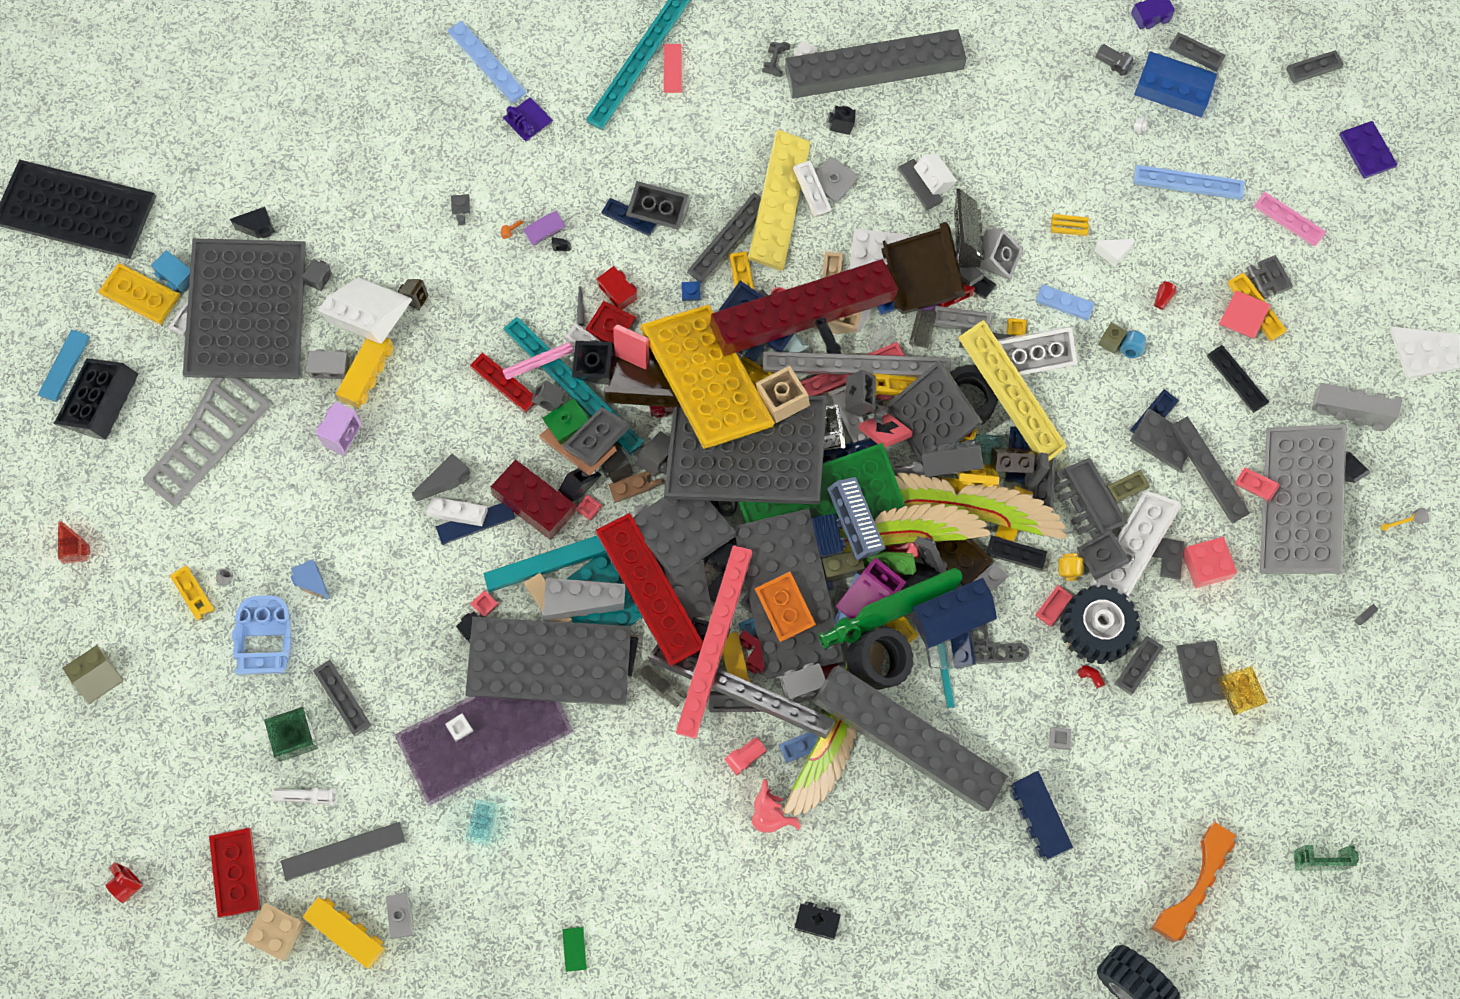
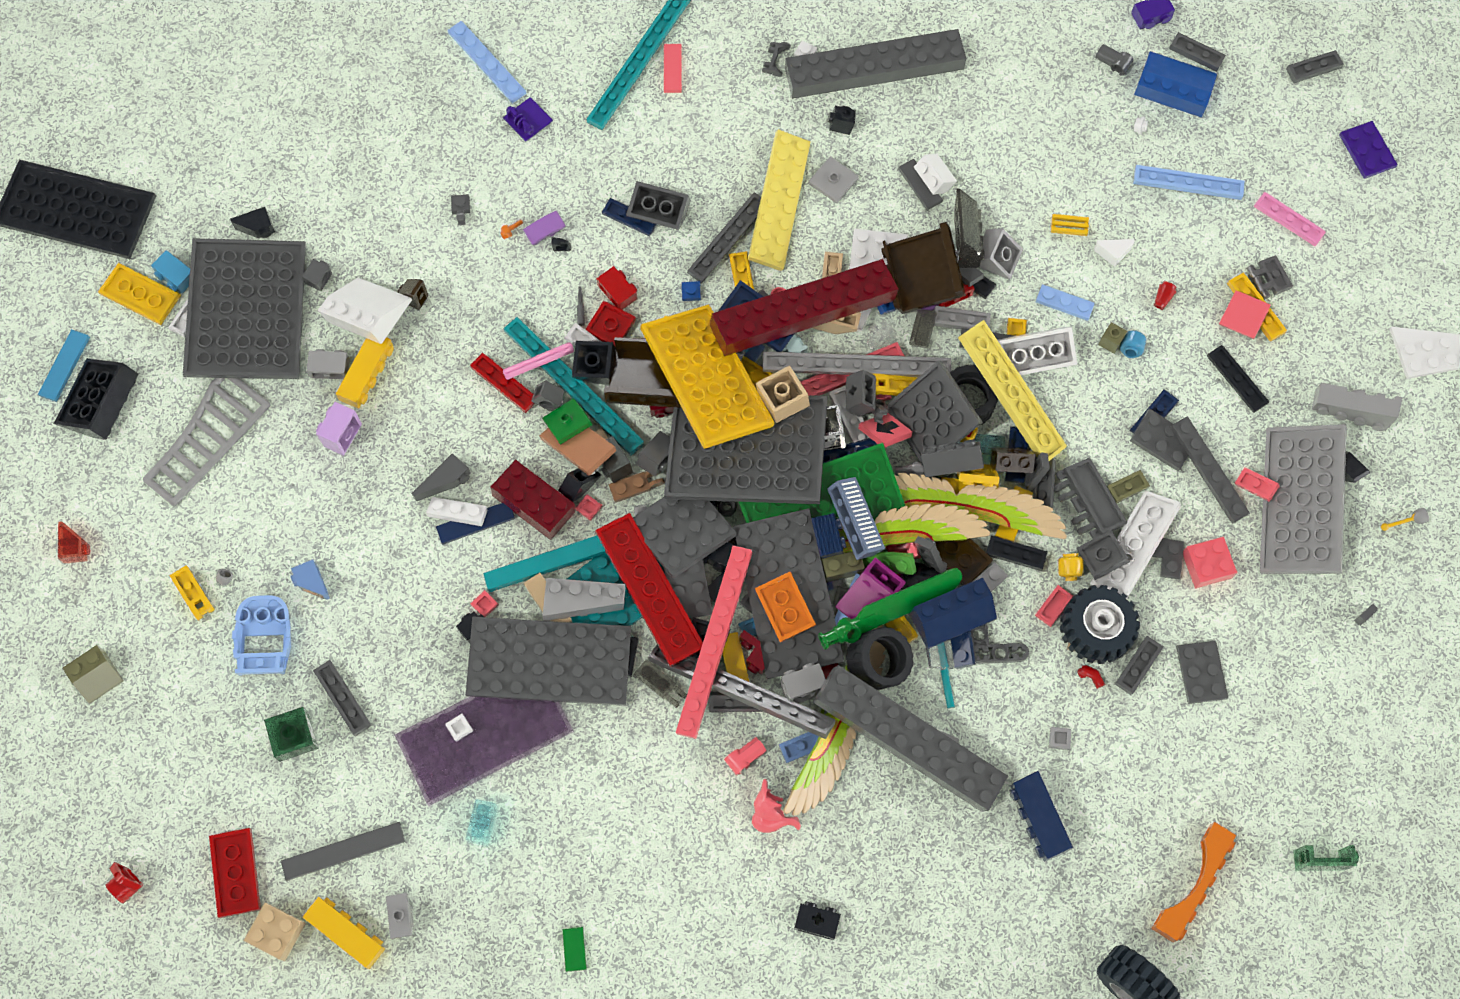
(313, 796): white pin -> none
(596, 436): dark grey plate -> none
(631, 347): coral tile -> none
(812, 188): white plate -> none
(832, 346): black pin -> none
(1242, 690): clear yellow plate -> none

